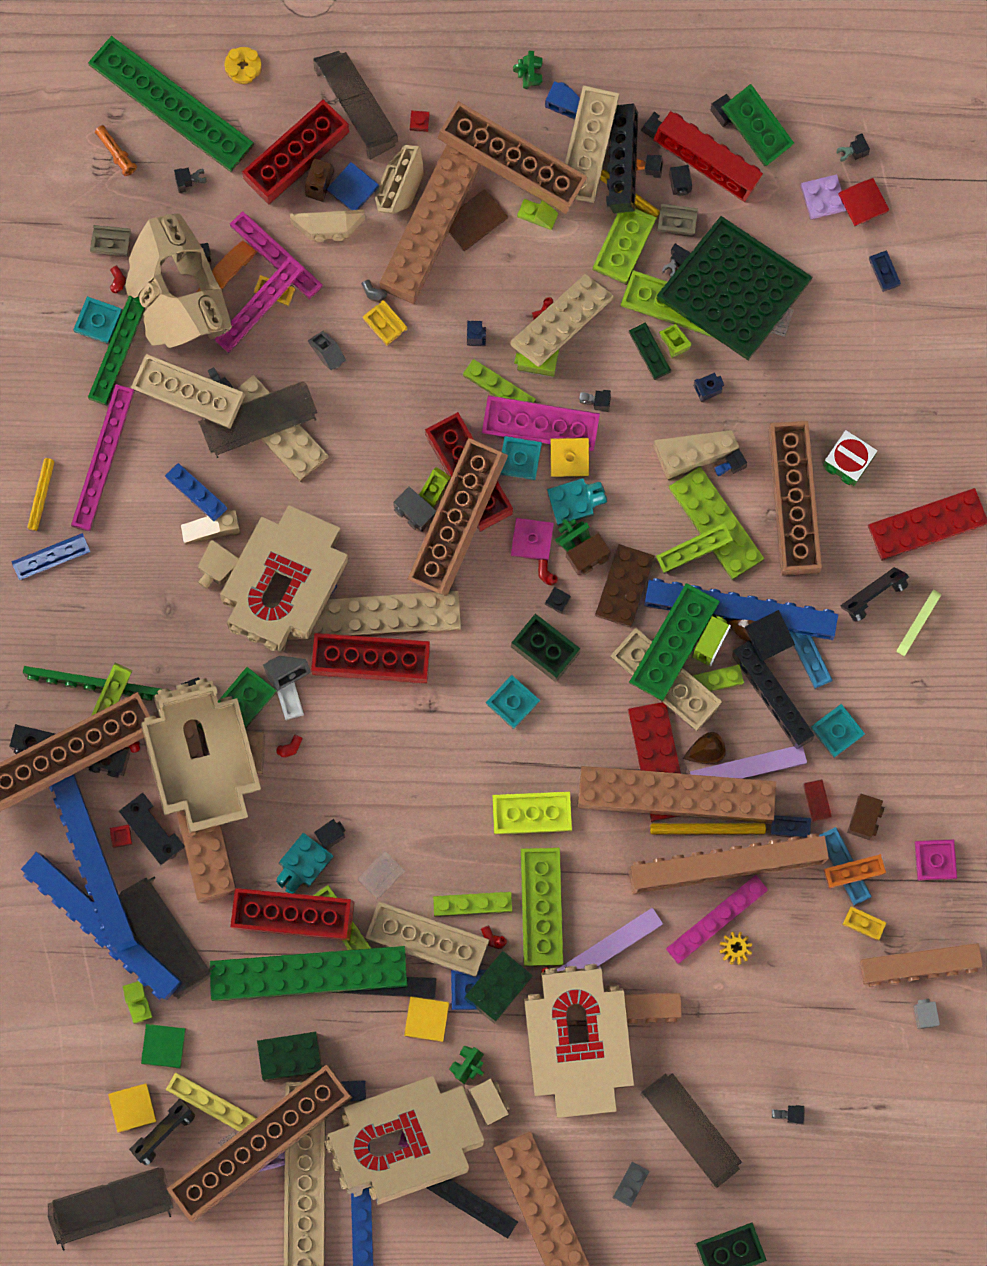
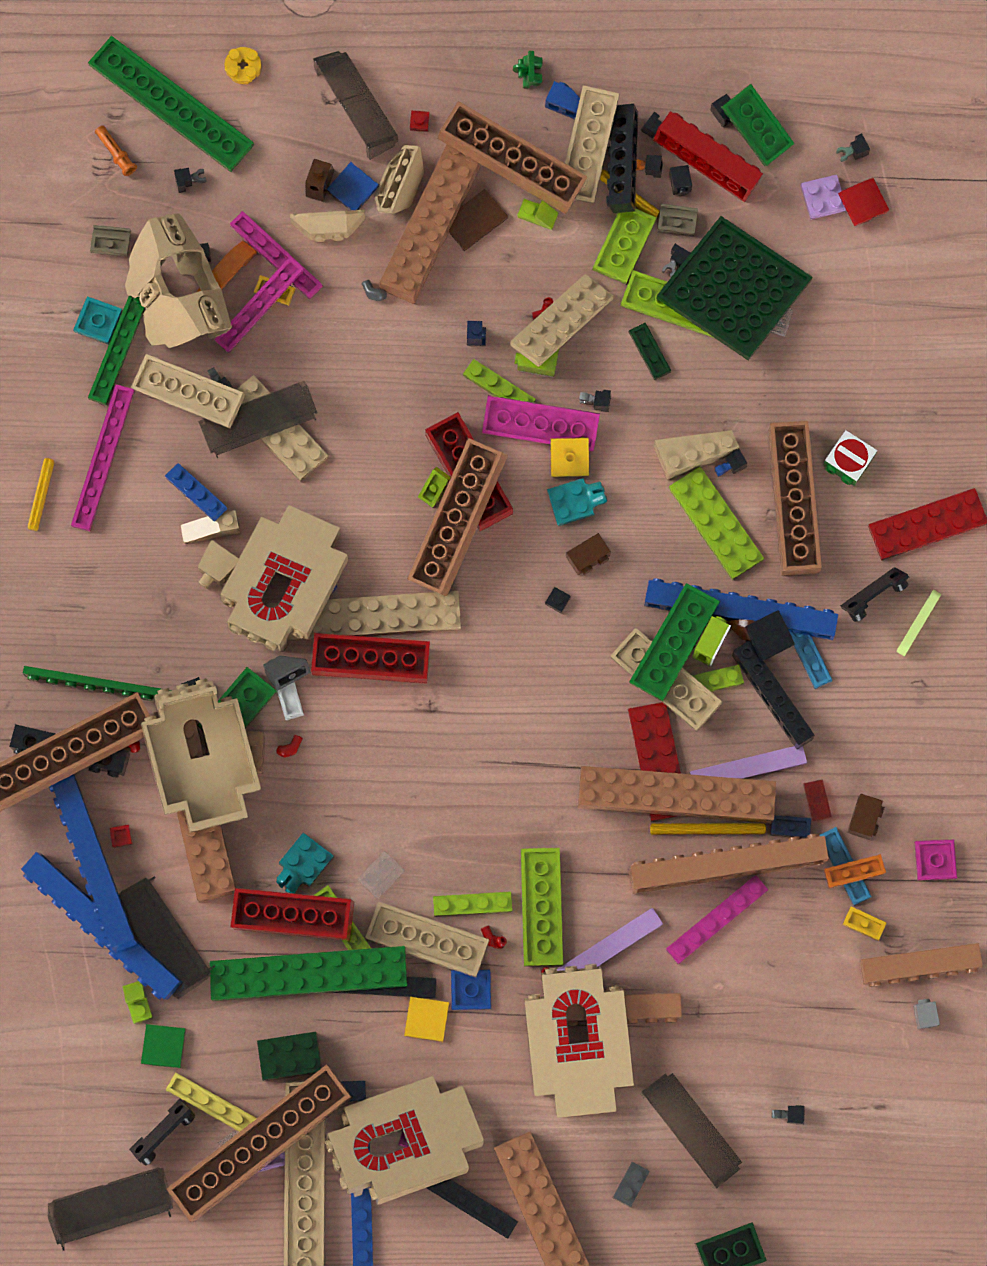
(50, 556): plate -> none
(113, 687): lime plate -> none
(119, 279): red arm -> none
(132, 1107): yellow tile -> none
(149, 830): black brick -> none
(295, 151): red brick -> none
(327, 350): dark grey slope -> none
(330, 834): black brick -> none
(384, 322): yellow plate -> none
(414, 509): dark grey brick -> none
(470, 1066): green hips -> none
(489, 1101): tan brick -> none
(498, 987): dark green brick -> none
(512, 702): teal plate -> none
(522, 457): teal plate -> none
(532, 539): dark pink plate -> none
(532, 813): neon yellow plate -> none
(543, 573): red arm -> none
(545, 647): dark green brick -> none
(579, 530): green hips -> none
(624, 585): reddish brown plate -> none
(675, 340): lime slope -> none
(694, 548): lime plate -> none
(704, 391): dark blue brick -> none
(707, 749): reddish brown piece -> none
(731, 942): yellow gear -> none
(837, 730): teal plate -> none
(884, 271): dark blue plate -> none

